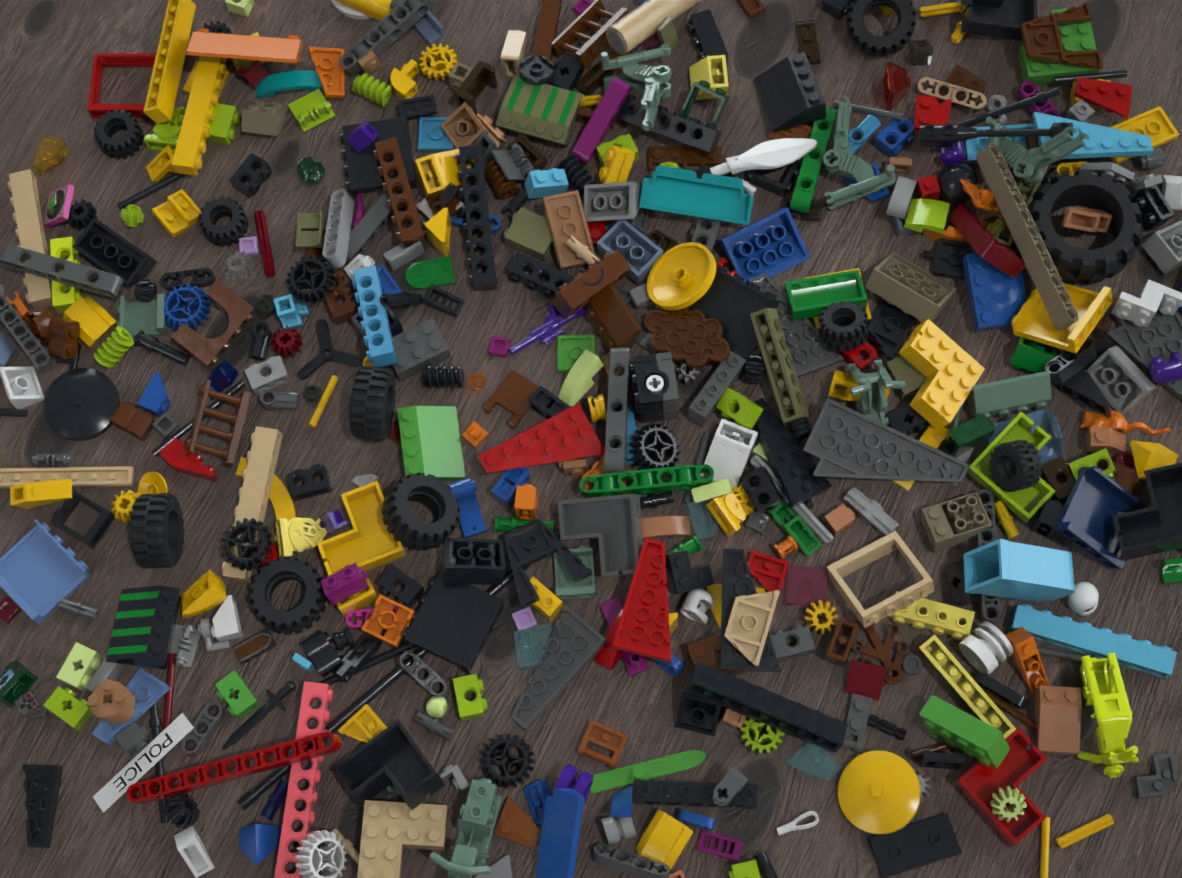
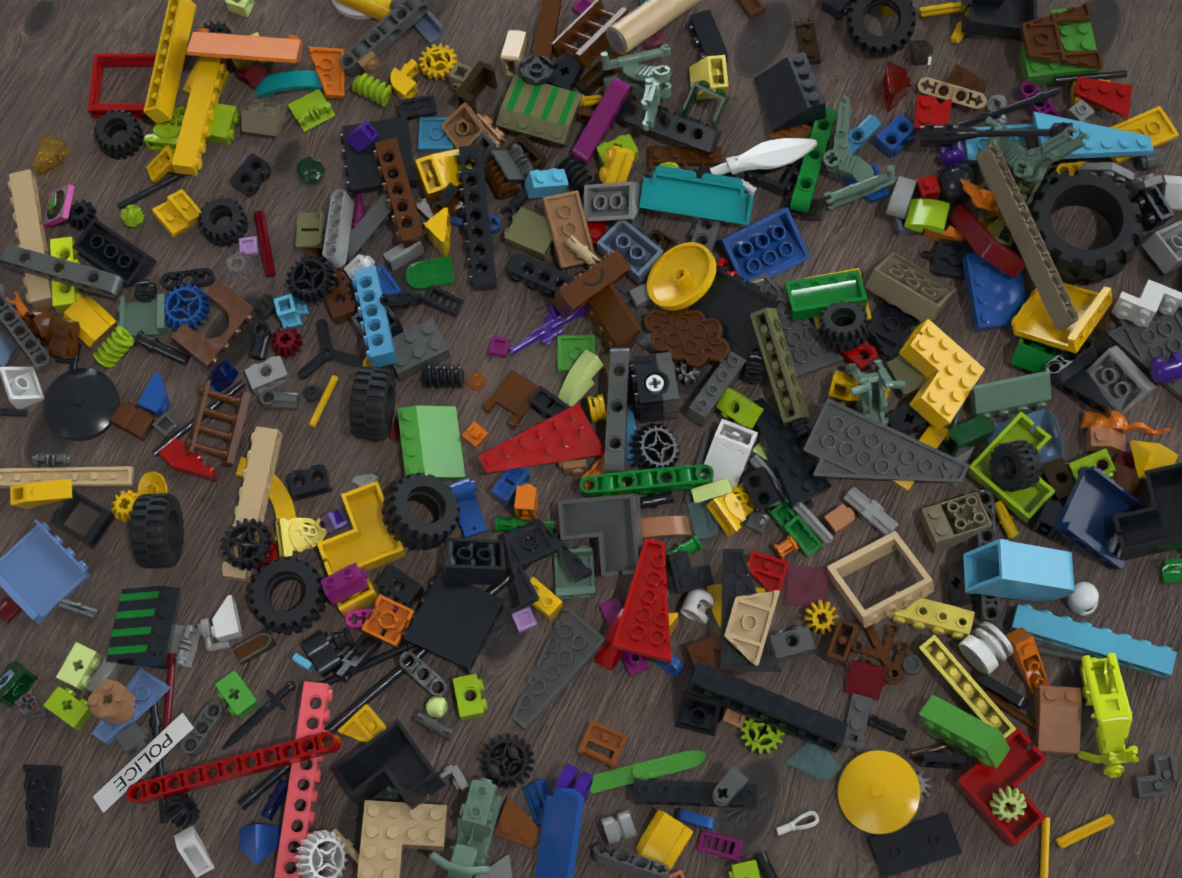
(203, 595): yellow slope -> none
(531, 645): clear light blue wing -> none
(622, 803): blue slope -> none
(667, 33): olive tile -> none
(873, 111): dark grey bar -> none
(901, 165): medium nougat bracket -> none
(1087, 219): nougat slope -> none

